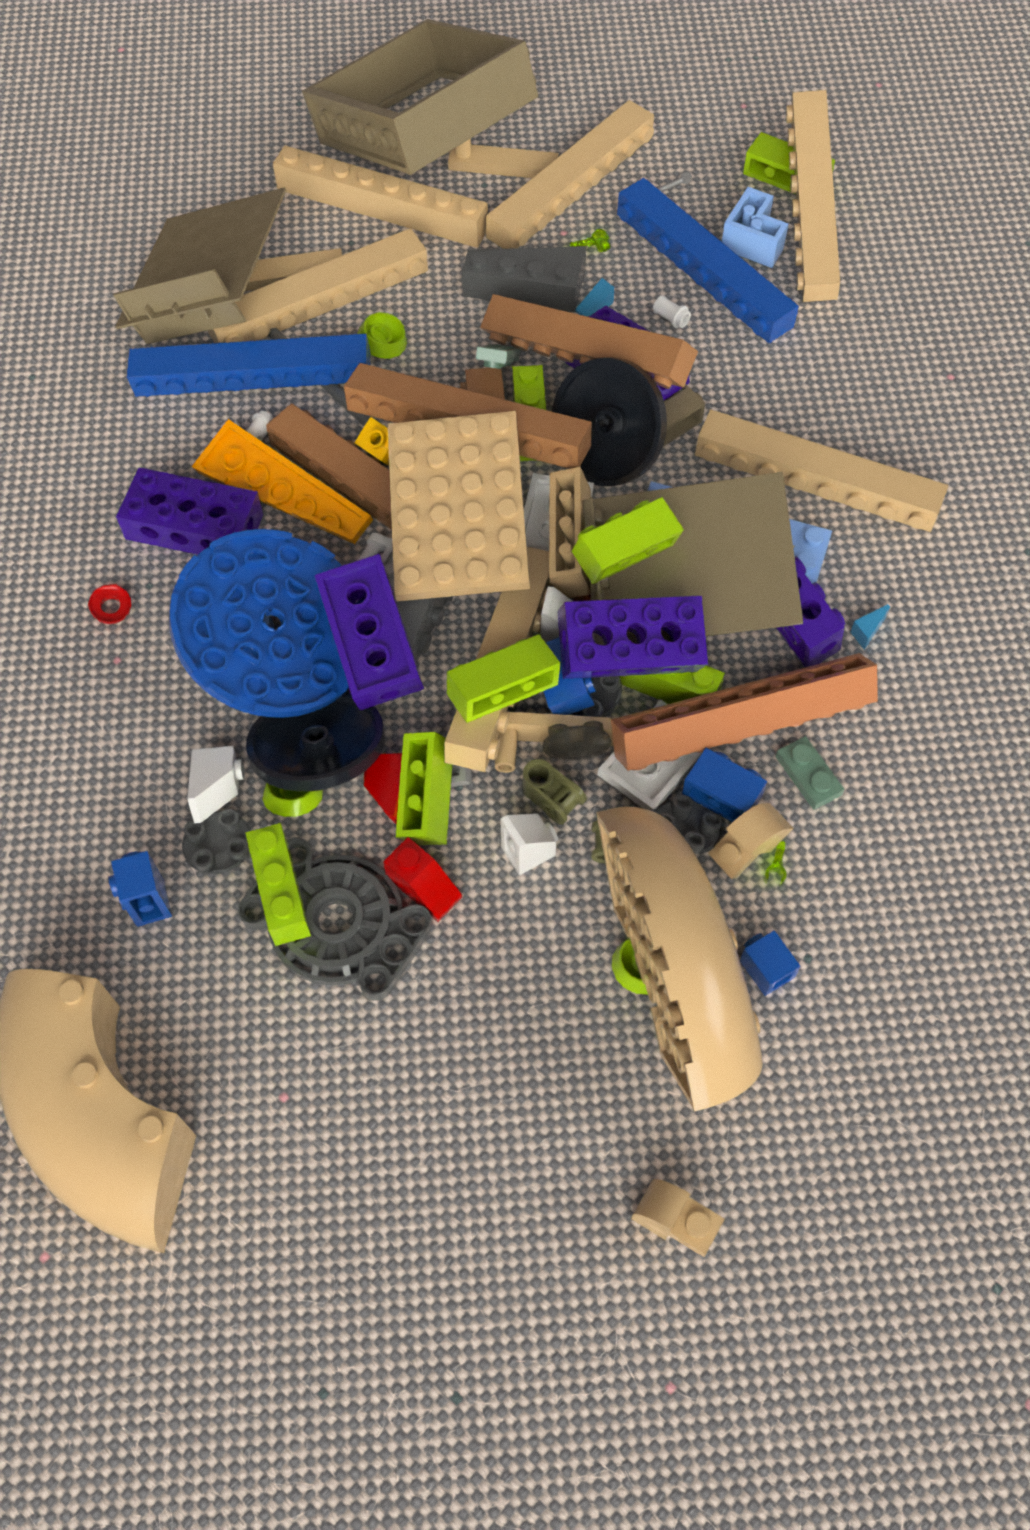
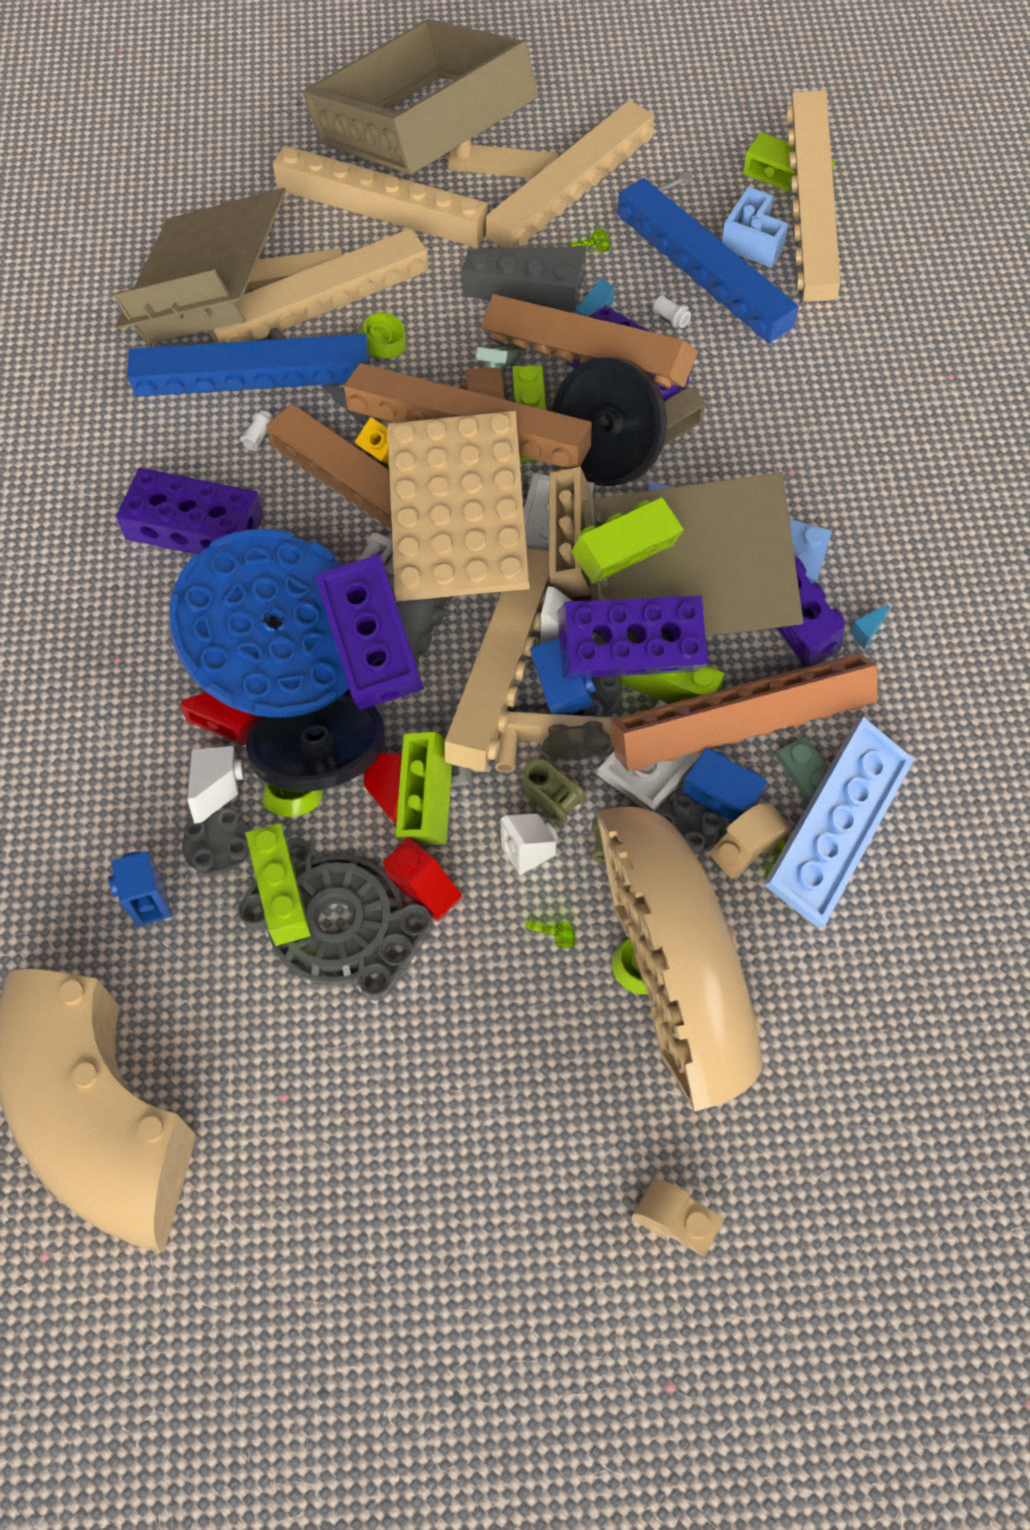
(106, 593): red piece -> none
(218, 717): none -> red slope
(247, 463): light orange wing -> none
(502, 678): lime brick -> none
(562, 931): none -> clear neon green hand
(769, 962): blue brick -> none
(821, 470): tan brick -> none
(839, 822): none -> light blue plate

